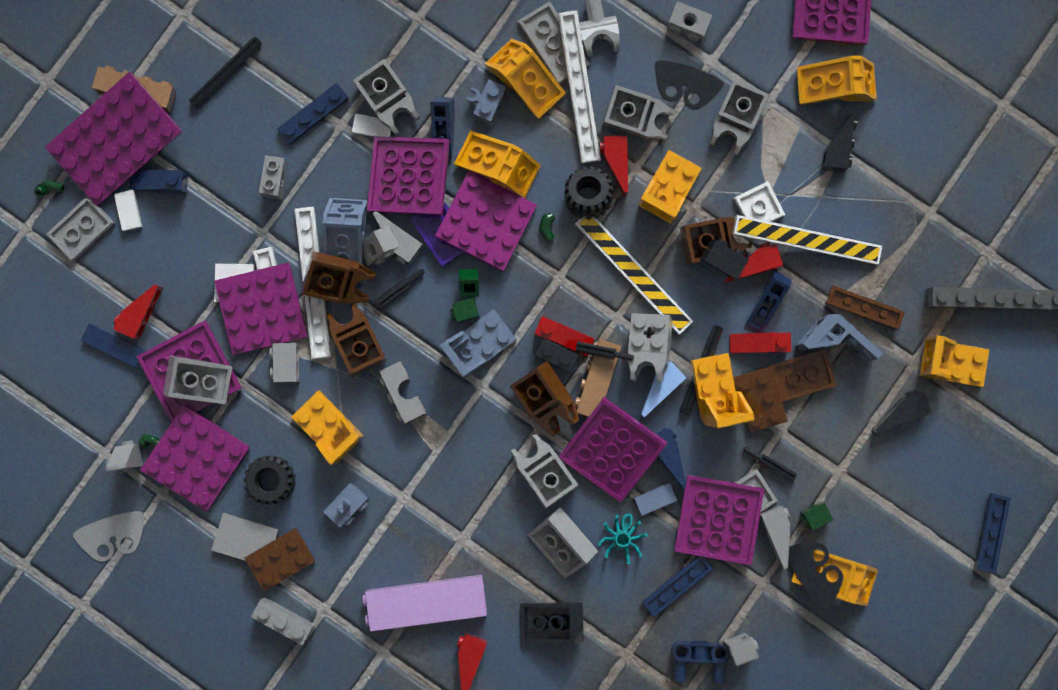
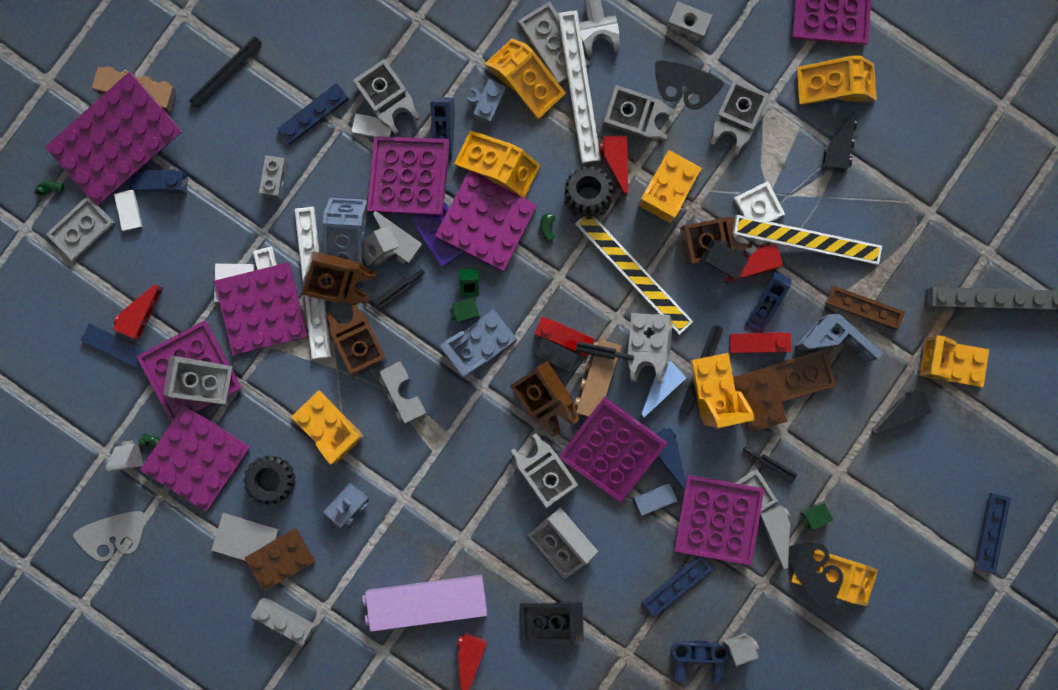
(285, 363): light grey brick -> none
(623, 538): teal animal -> none

